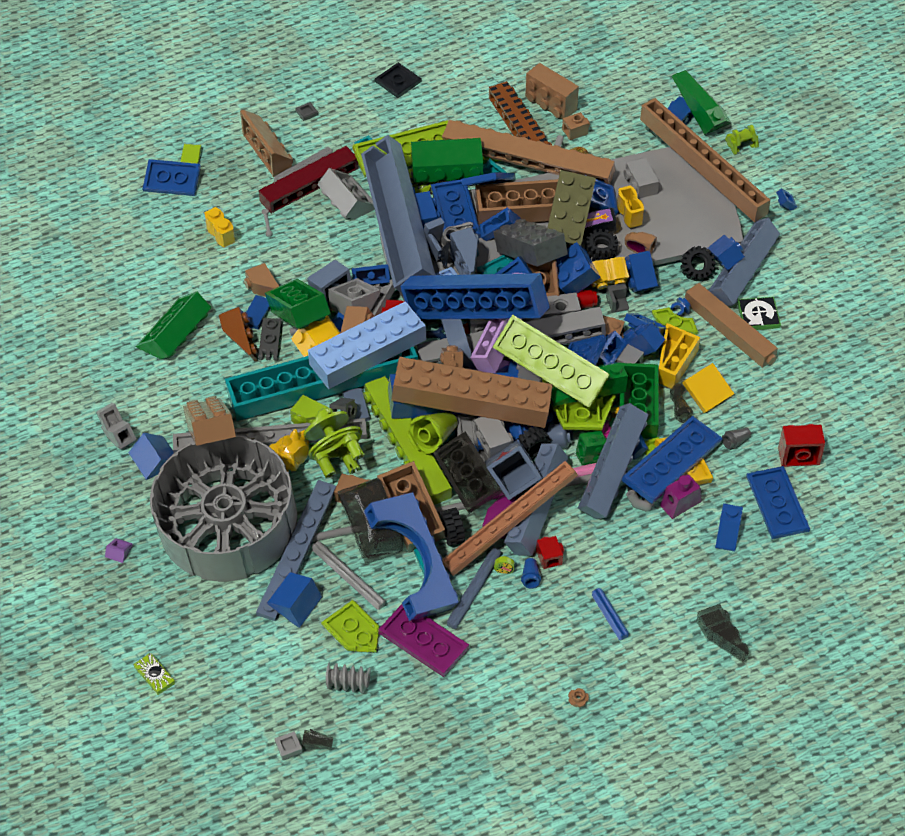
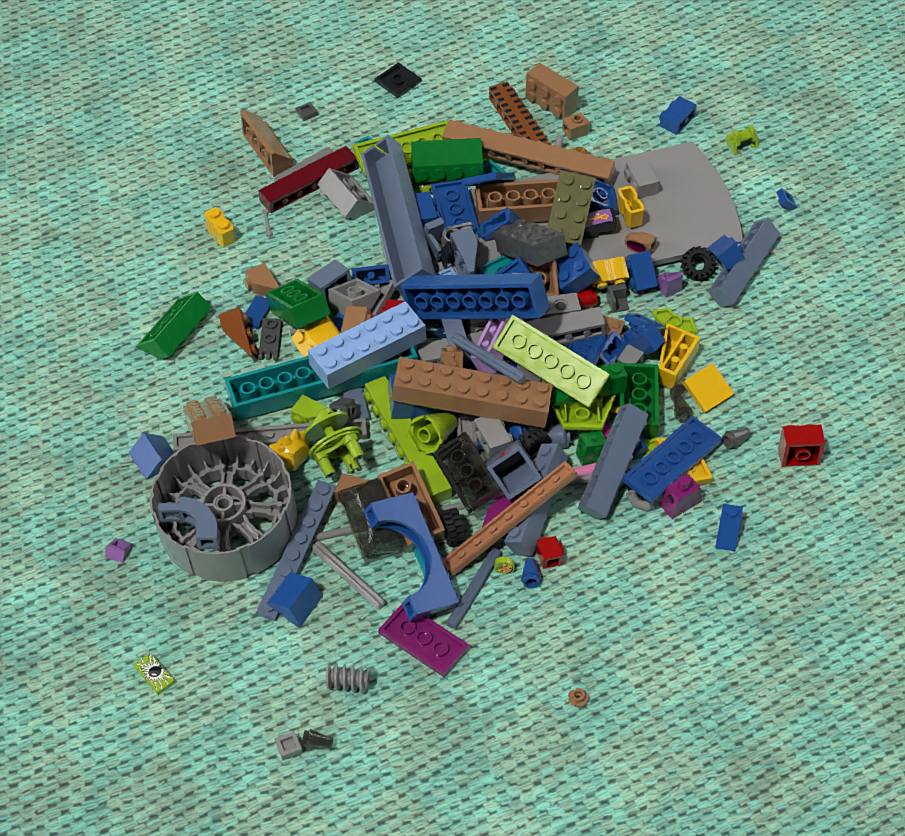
(115, 427): light grey brick -> none
(171, 177): blue tile -> none
(191, 153): lime tile -> none
(196, 514): none -> sand blue arch
(353, 628): lime tile -> none
(488, 358): none -> sand blue axle
(601, 238): black tyre -> none
(610, 614): blue axle -> none
(670, 283): none -> medium lavender slope
(682, 304): blue plate -> none
(702, 105): green wedge -> none
(705, 160): medium nougat brick -> none
(719, 630): clear smoke slope -> none
(731, 325): medium nougat brick -> none
(759, 312): tile -> none
(777, 502): blue tile -> none

